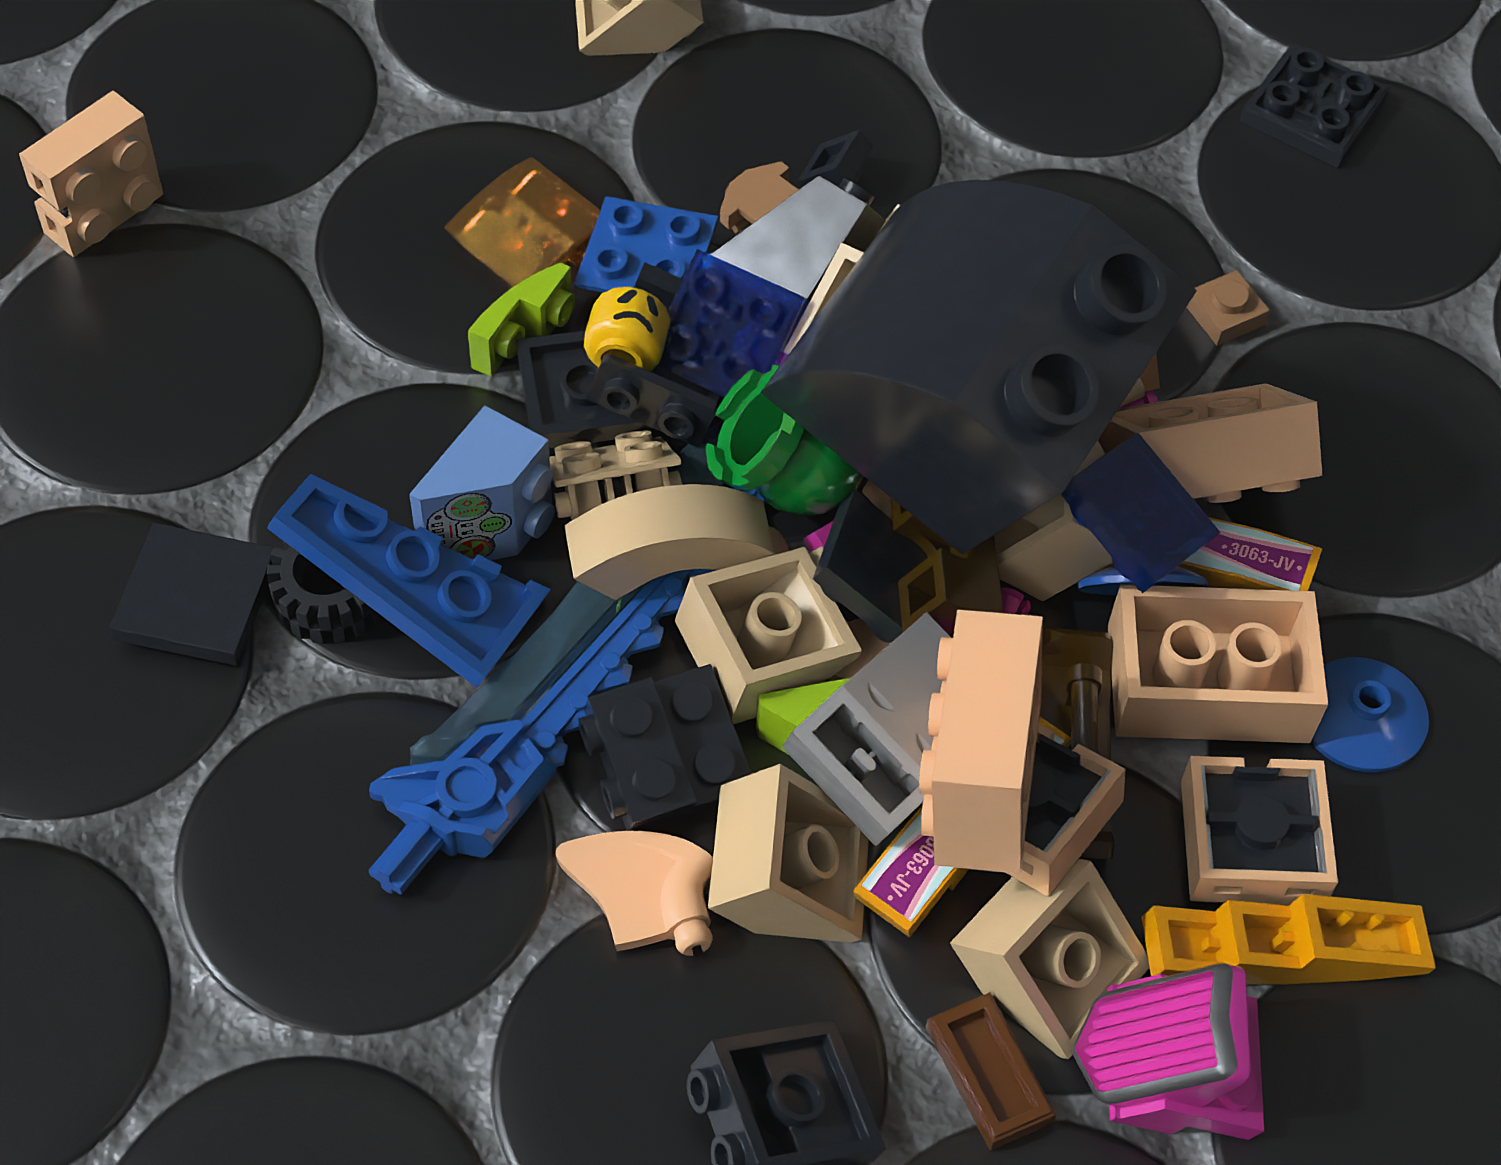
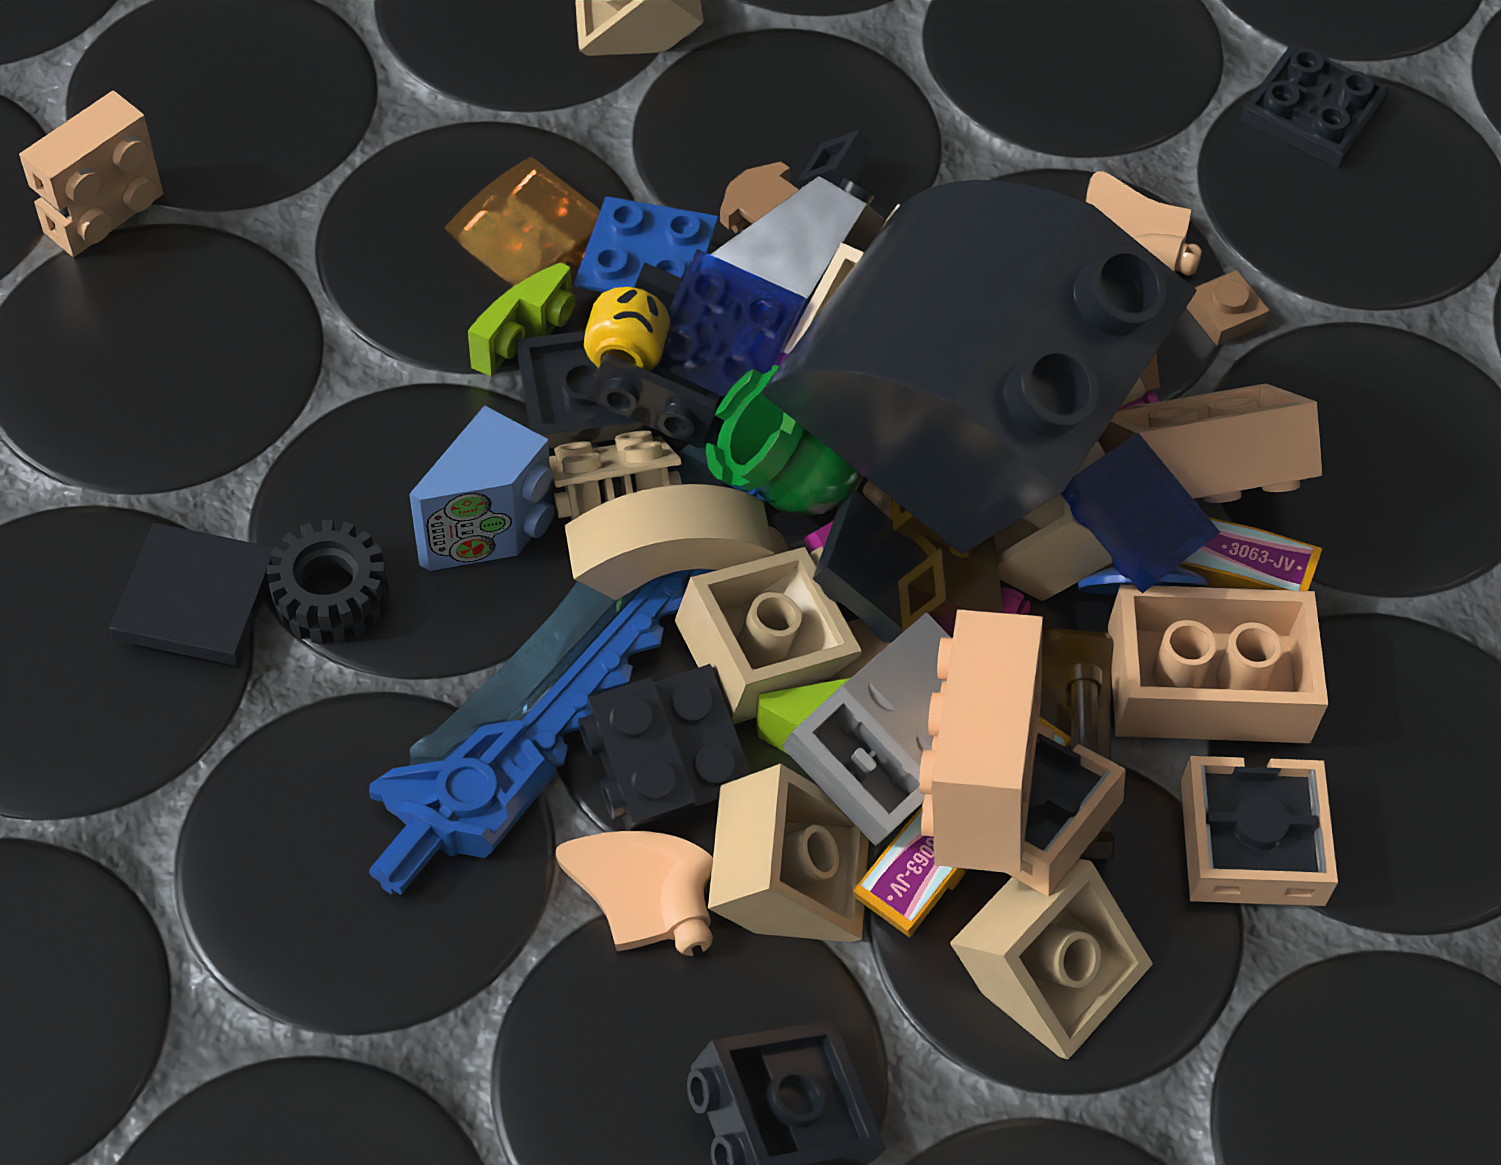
(433, 594): blue wing -> none
(990, 1071): reddish brown tile -> none
(1153, 224): none -> light nougat arm
(1177, 1052): dark pink piece -> none
(1292, 944): light orange slope -> none
(1365, 736): blue dish -> none

